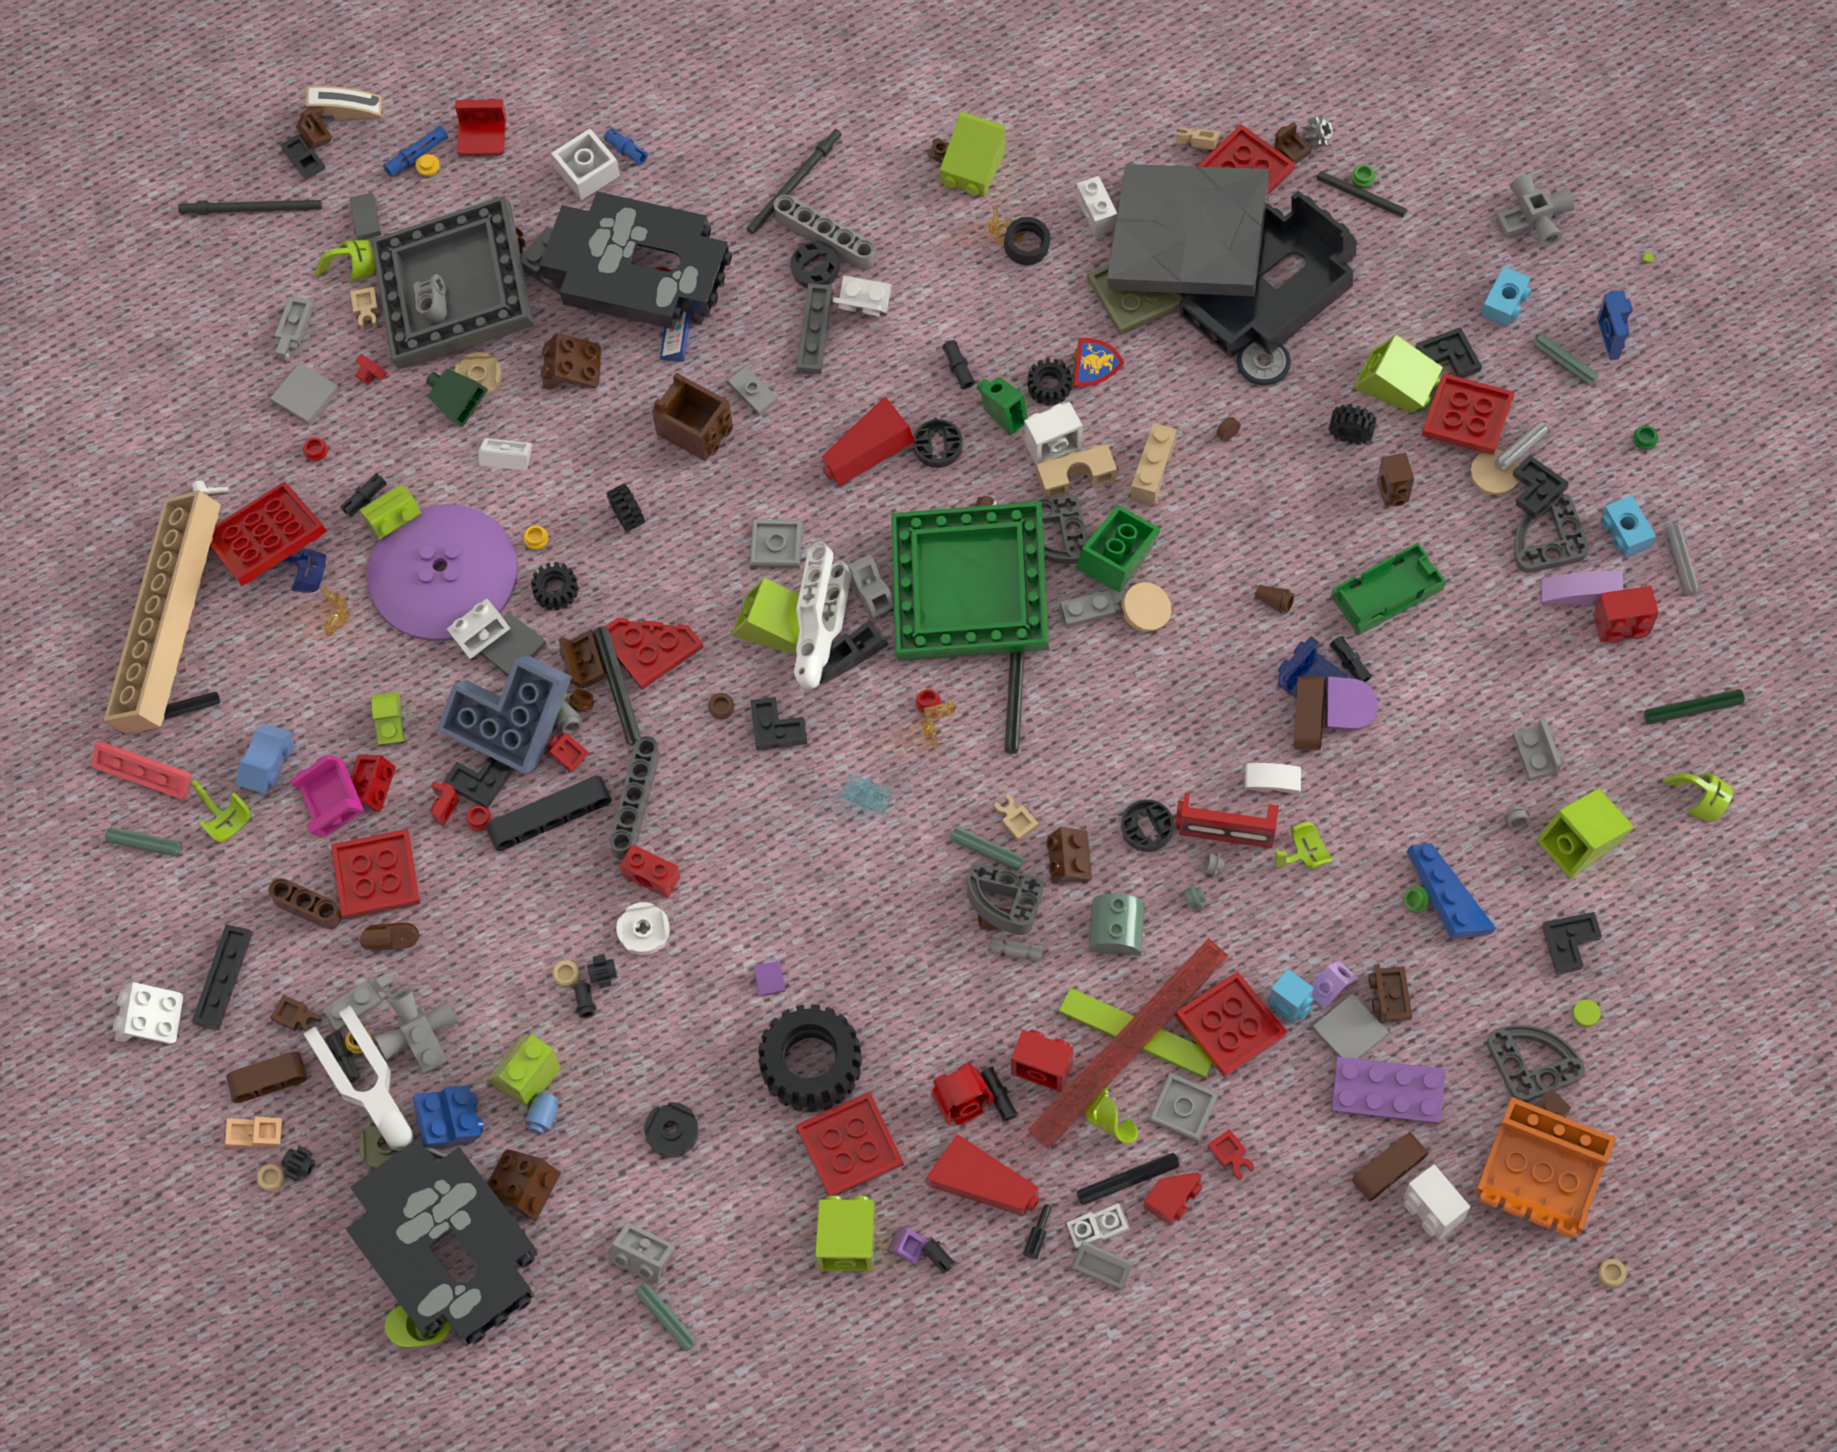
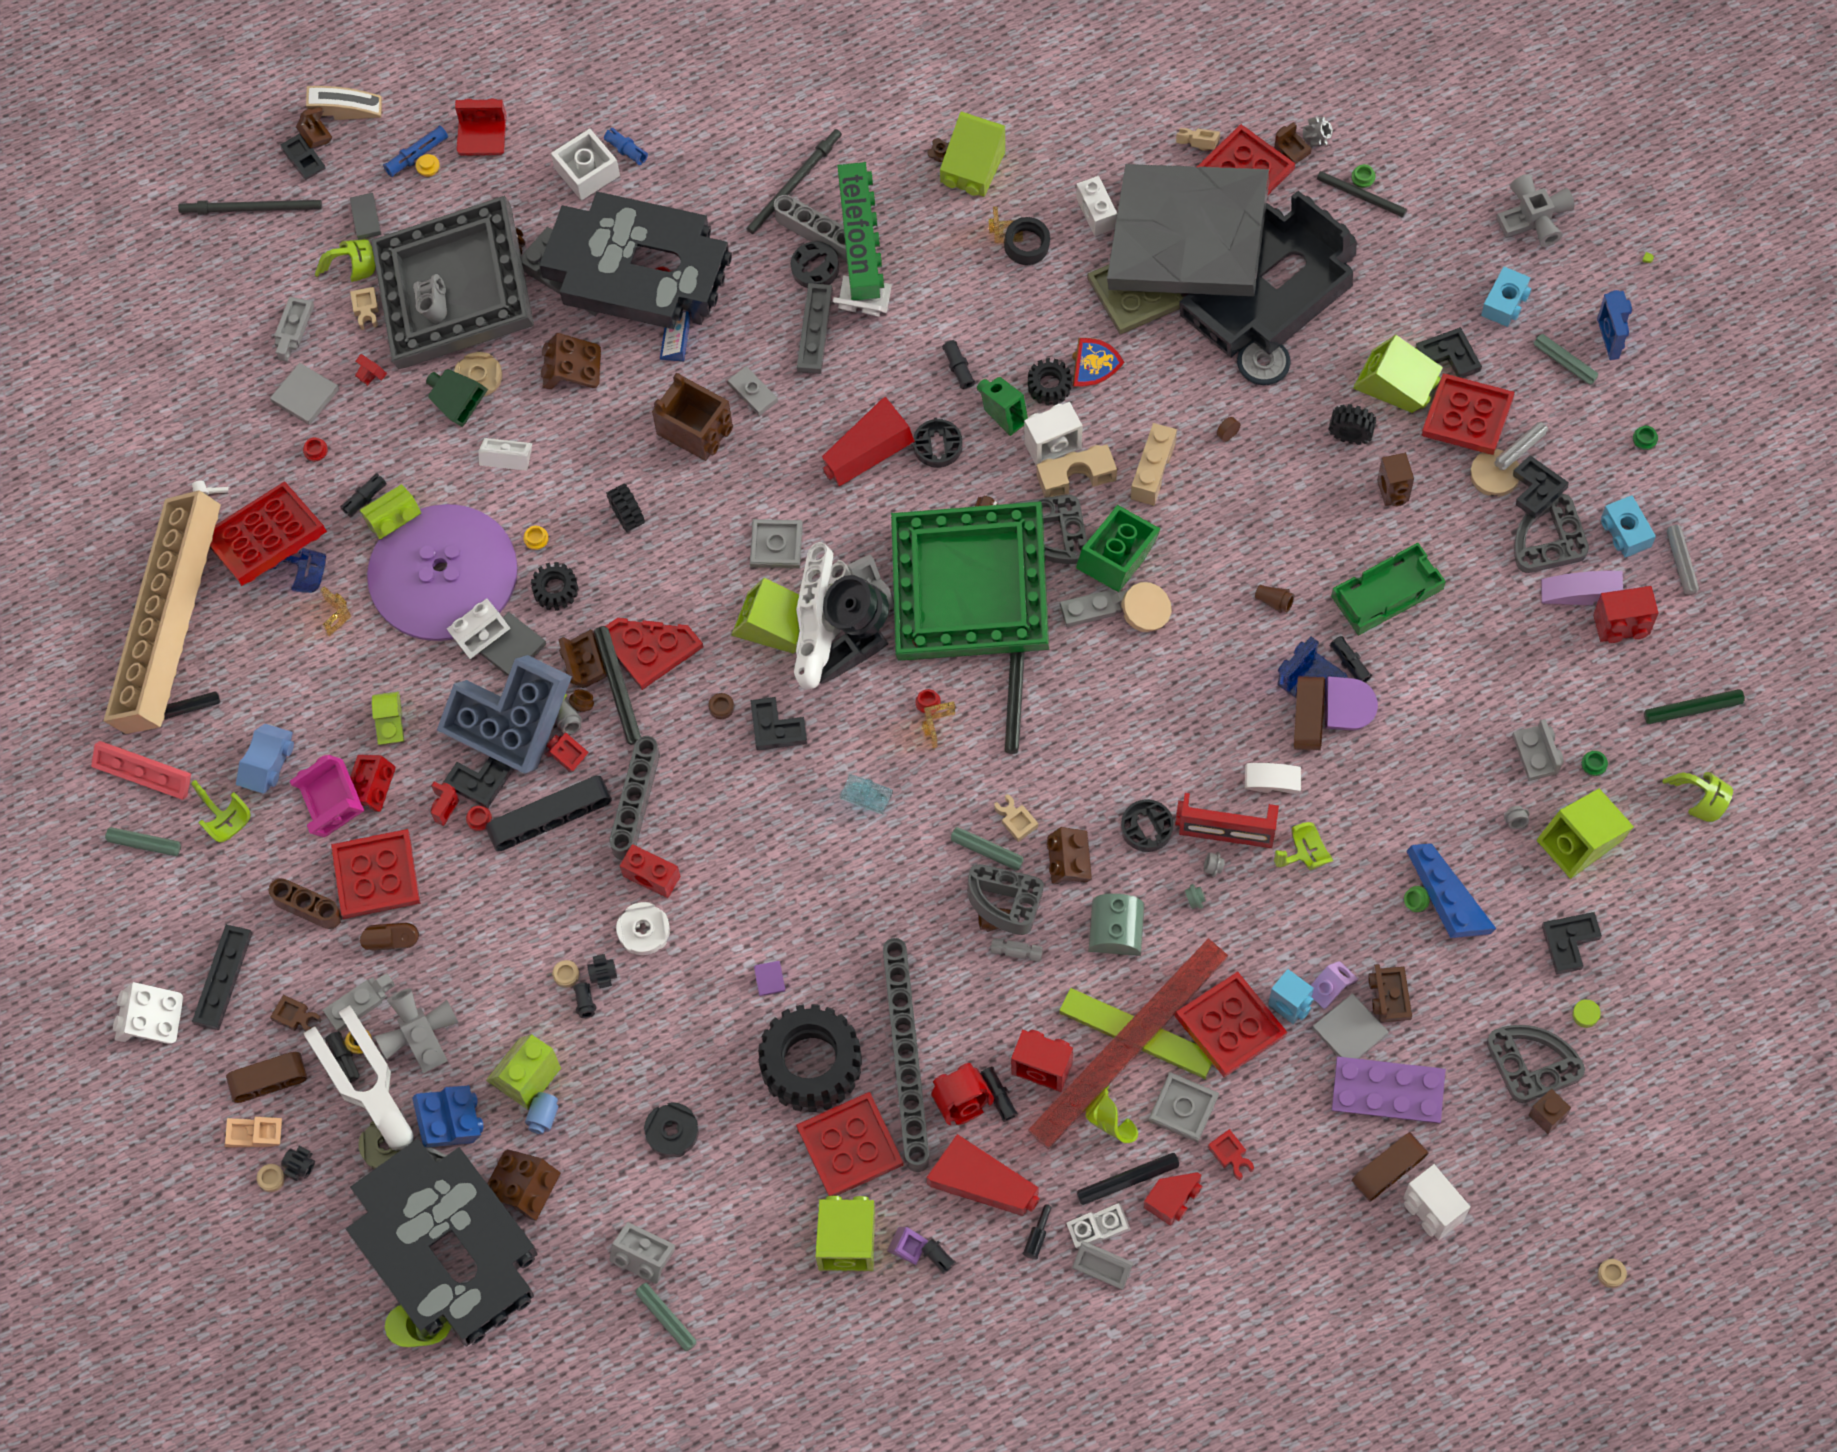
(855, 606): none -> black wheel
(858, 231): none -> green brick
(909, 1065): none -> dark grey beam
(1544, 1167): orange slope -> none
(1594, 763): none -> green plate

